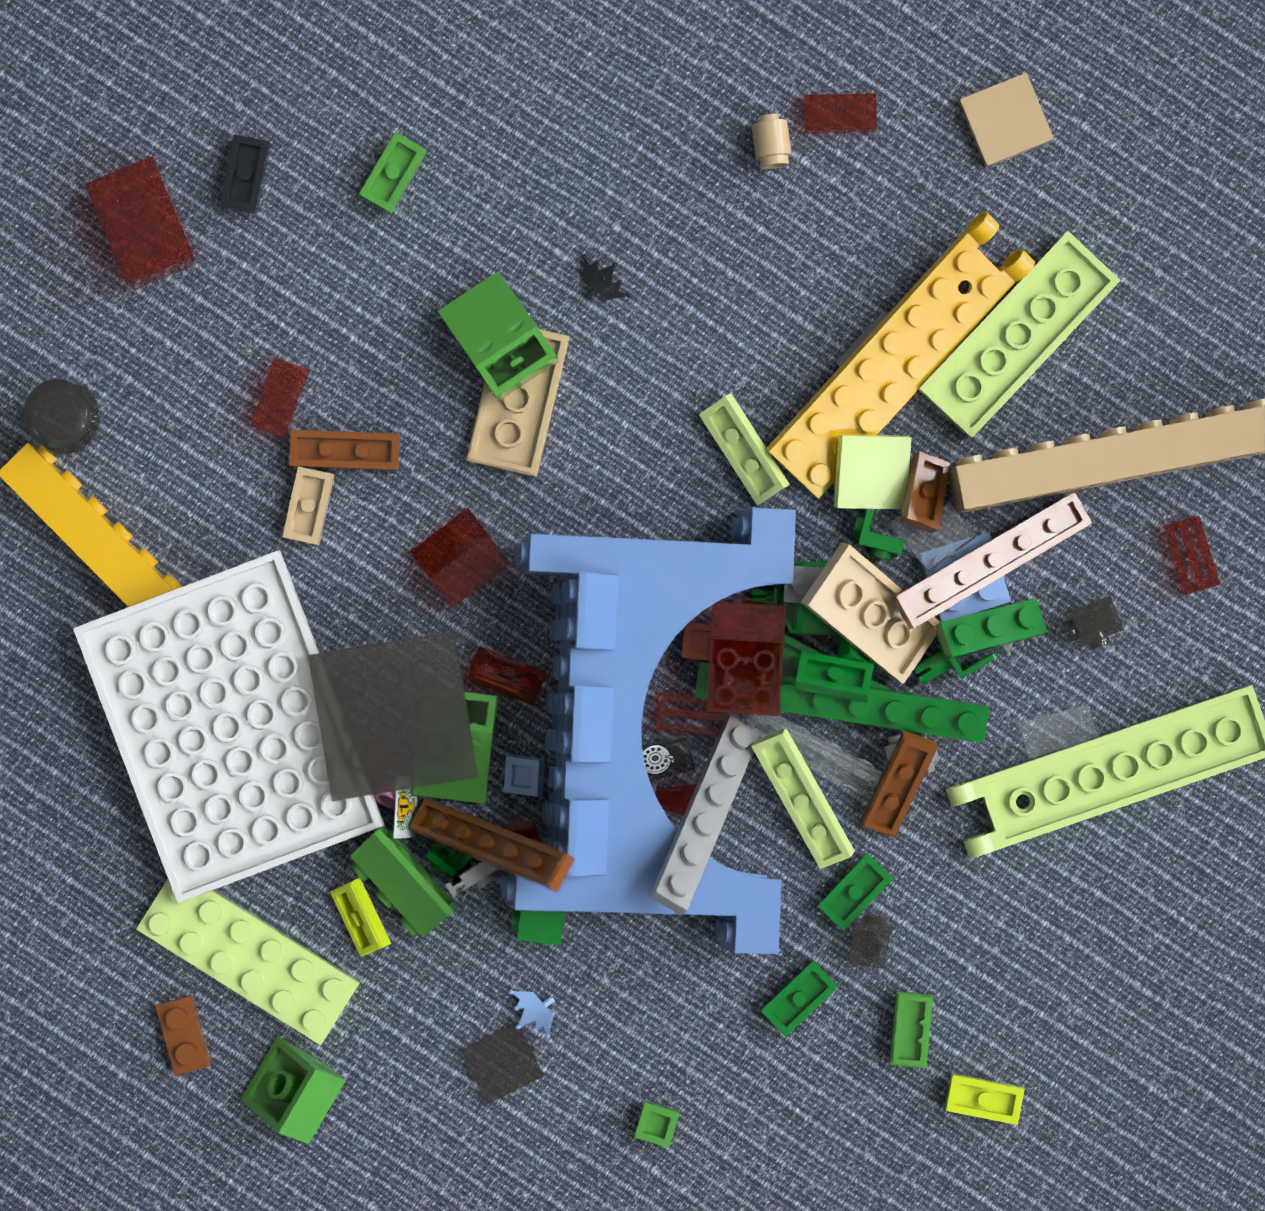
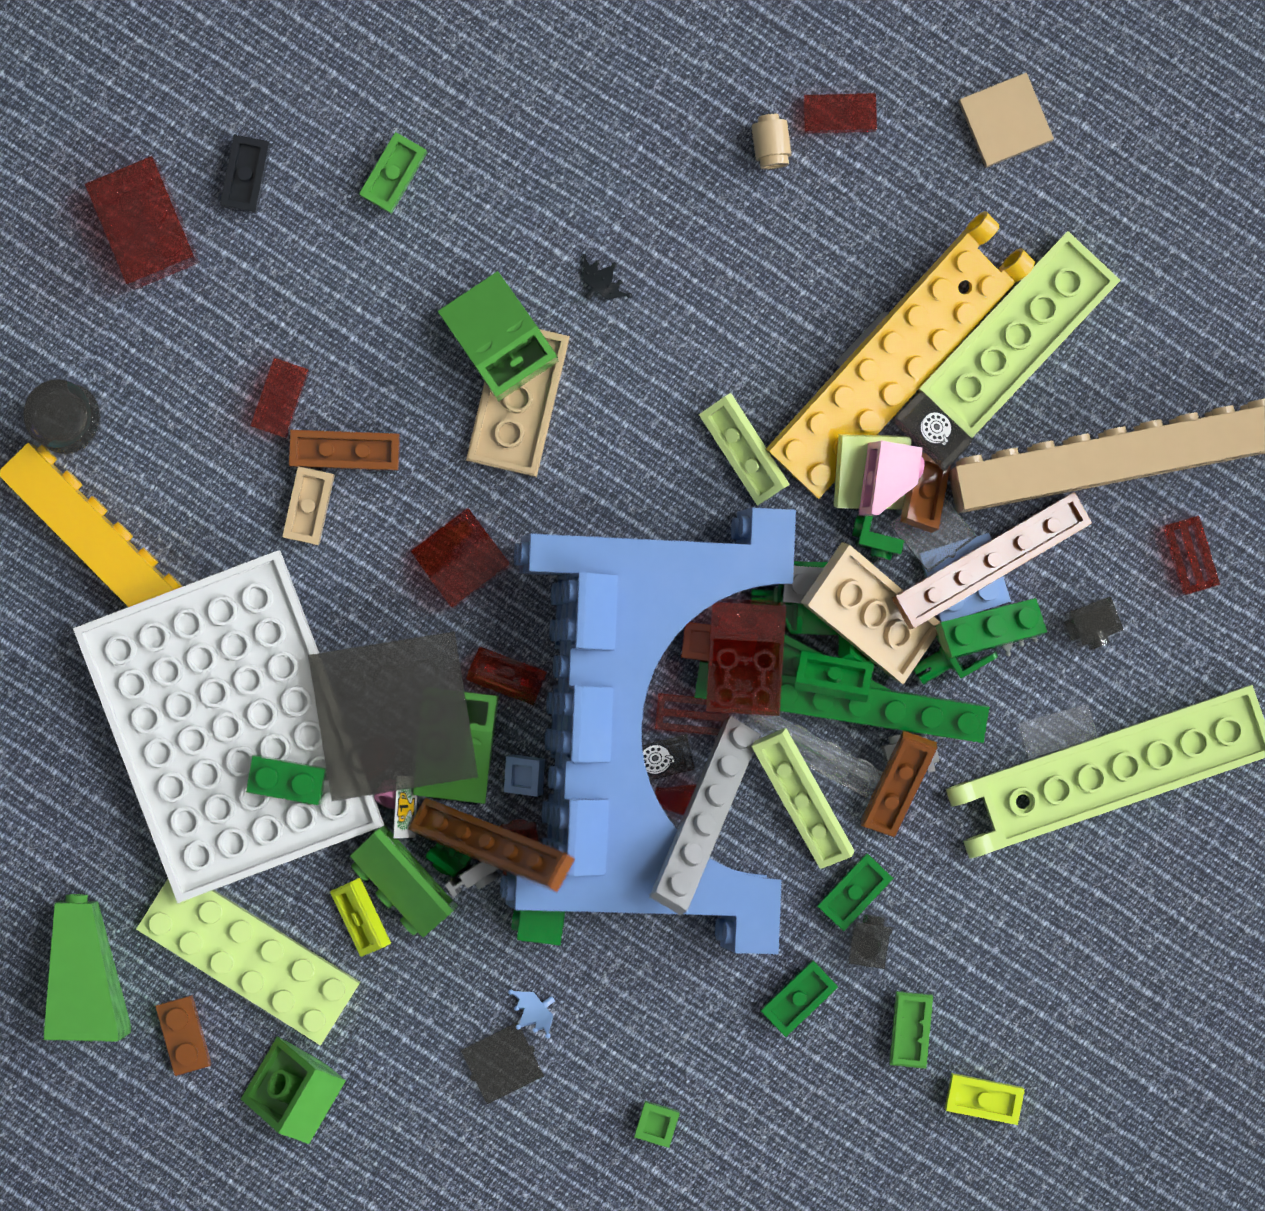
(83, 979): none -> bright green slope
(286, 780): none -> green plate
(888, 475): none -> slope
(932, 430): none -> clear smoke slope

